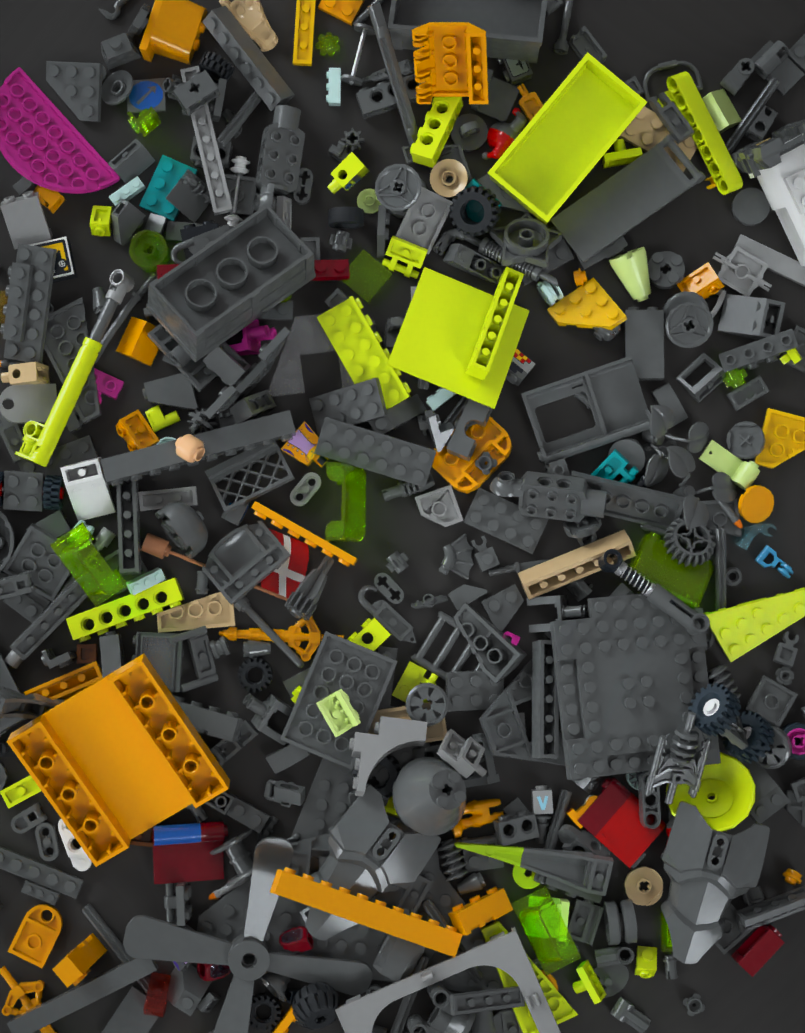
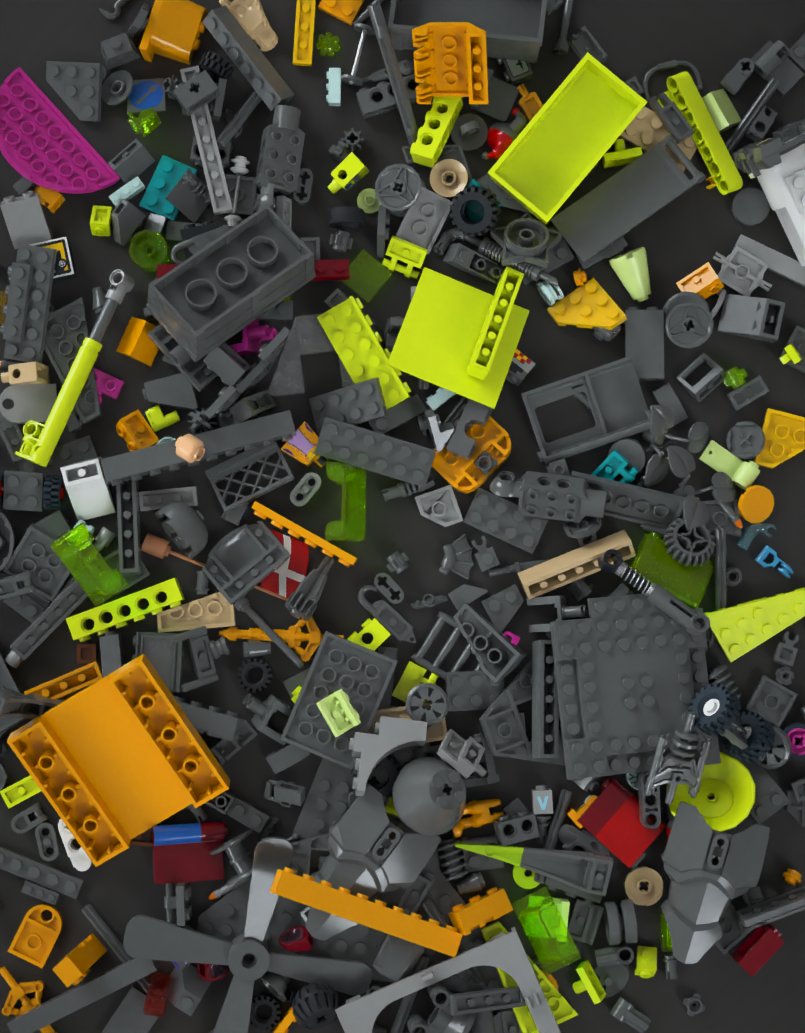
(50, 660): dark grey bracket -> none
(124, 313): dark grey sword -> none
(145, 581): light aqua piece -> none
(209, 1002): dark grey tile -> none
(673, 277): dark grey plate -> none
(759, 351): dark grey bracket -> none

